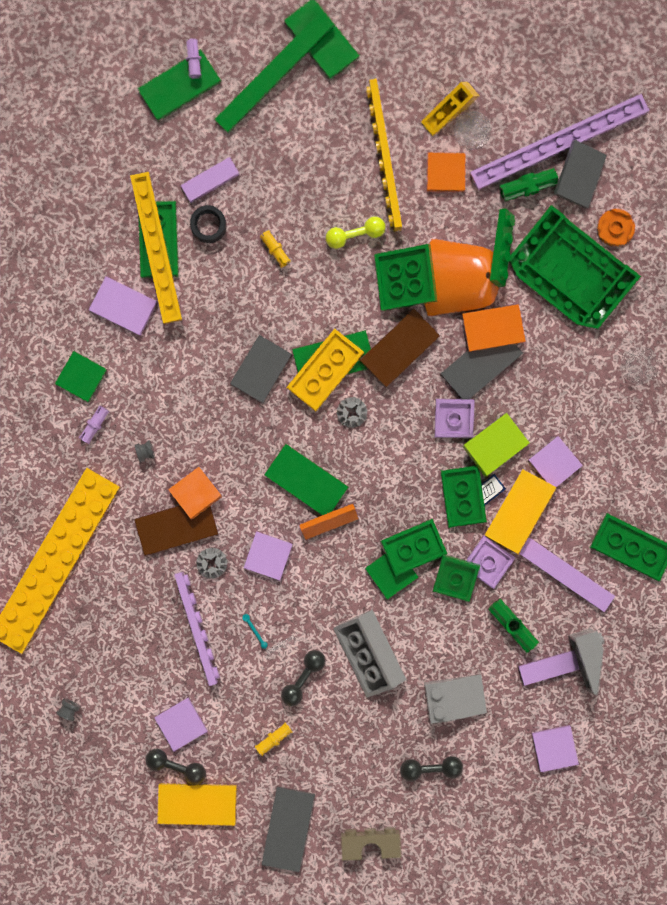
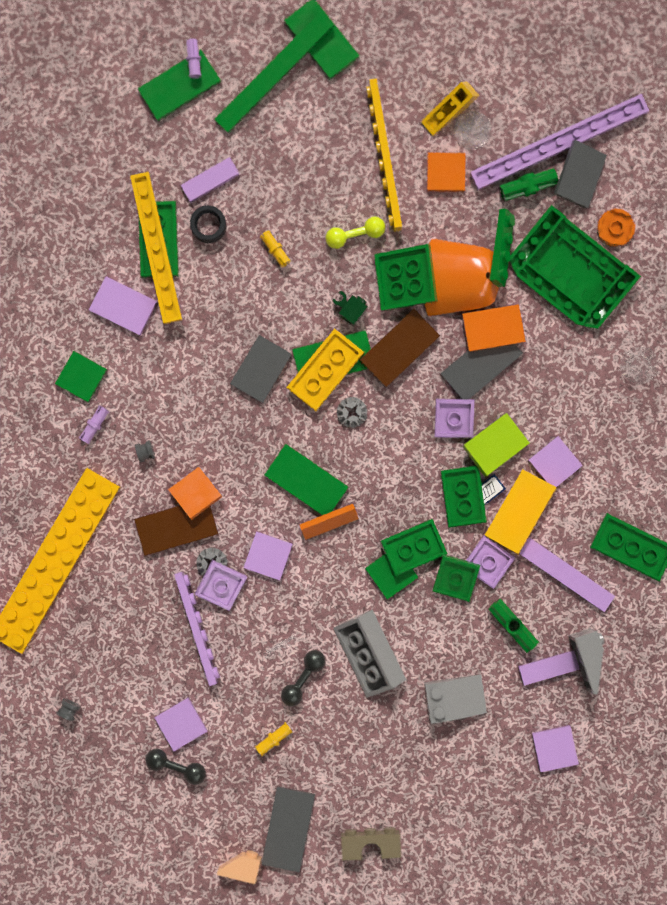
(196, 804): yellow tile -> none
(220, 585): none -> lavender tile
(241, 867): none -> light nougat slope
(246, 618): teal hinge -> none
(351, 310): none -> dark green brick
(451, 767): pearl dark grey piece -> none

